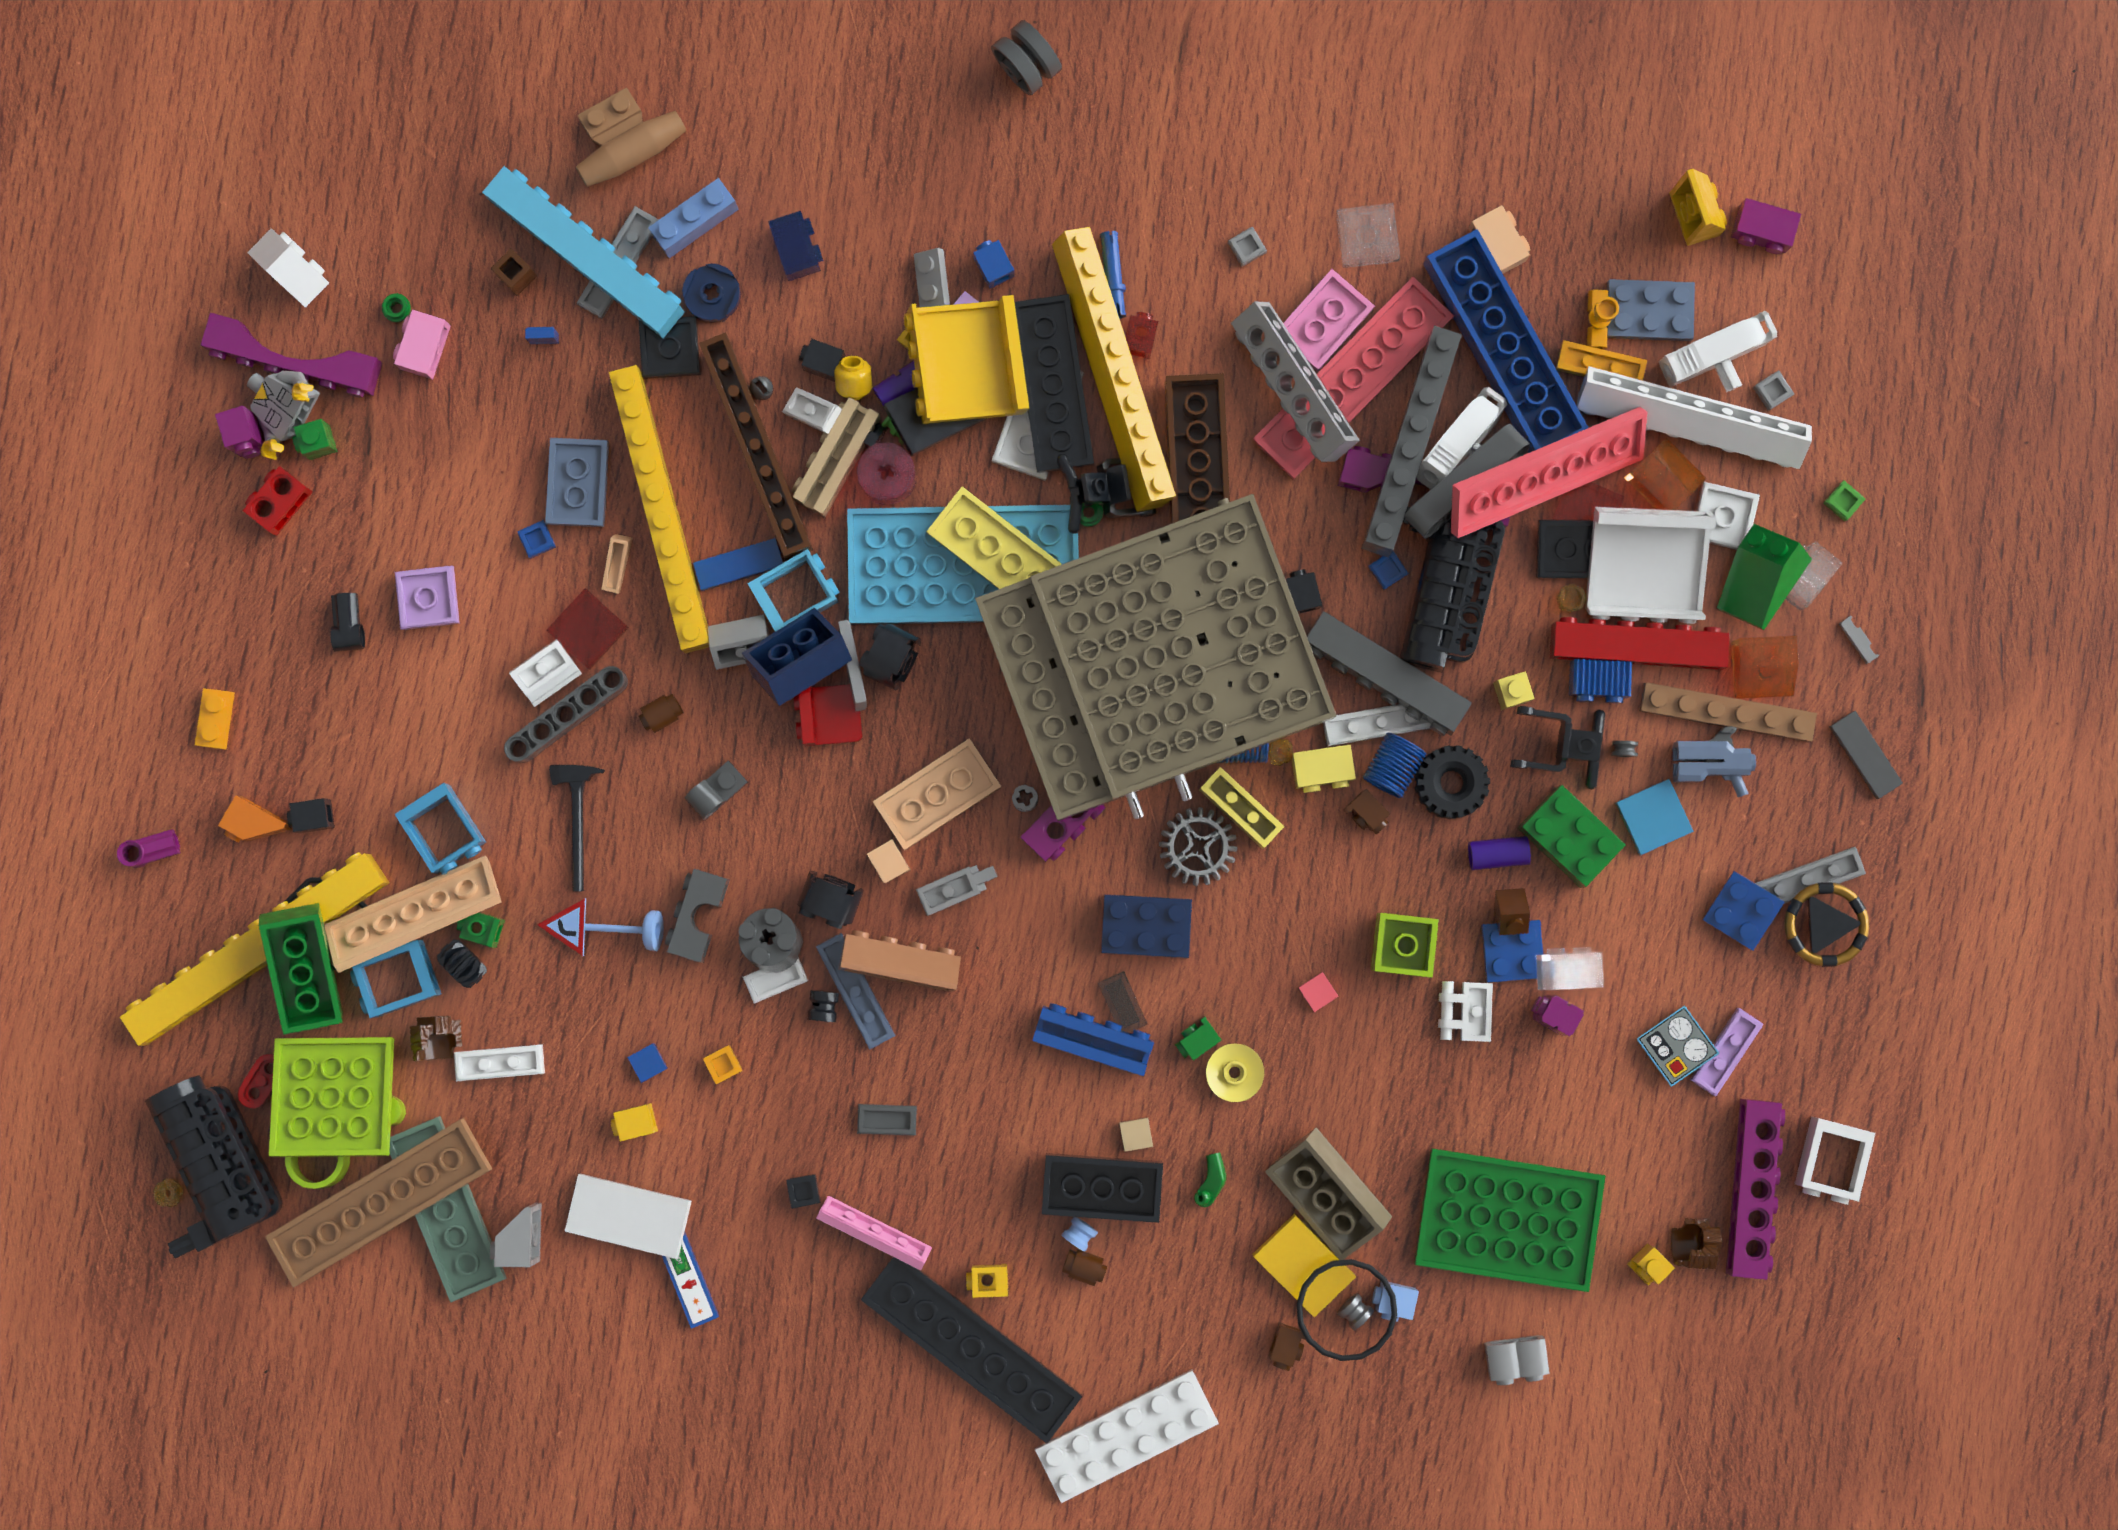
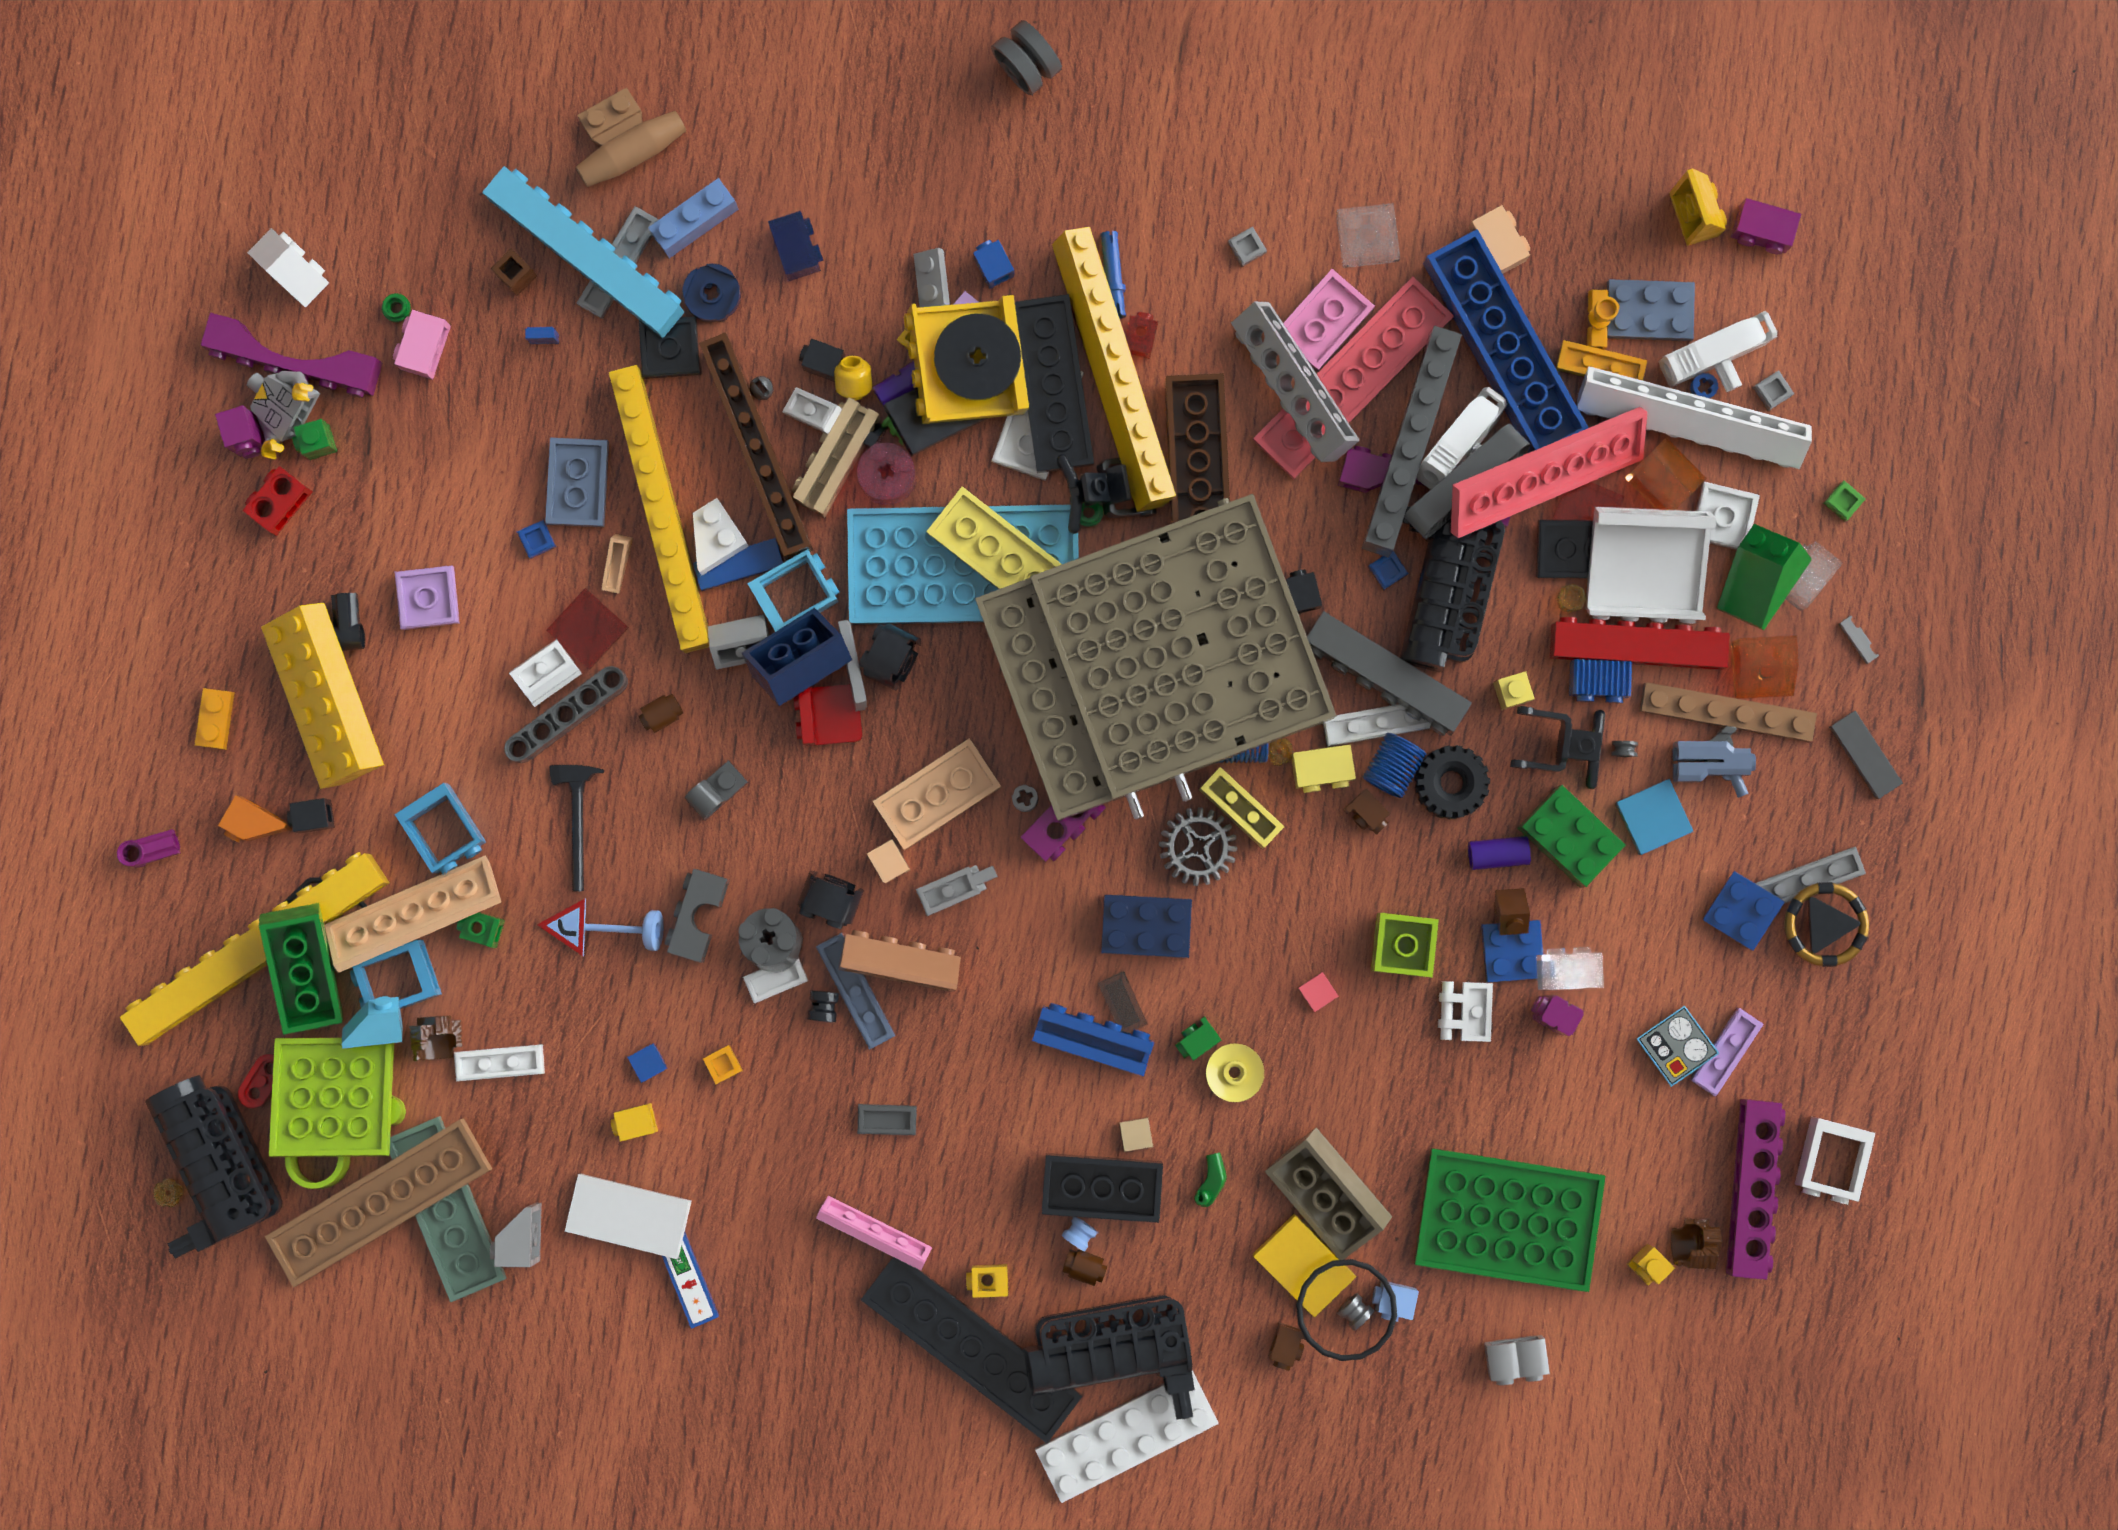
(322, 695): none -> yellow brick
(374, 1024): none -> medium azure slope
(461, 963): black gear -> none
(715, 536): none -> white wing
(803, 1191): black plate -> none
(993, 373): none -> black piece
(1114, 1351): none -> black piece
(1712, 390): none -> blue bush

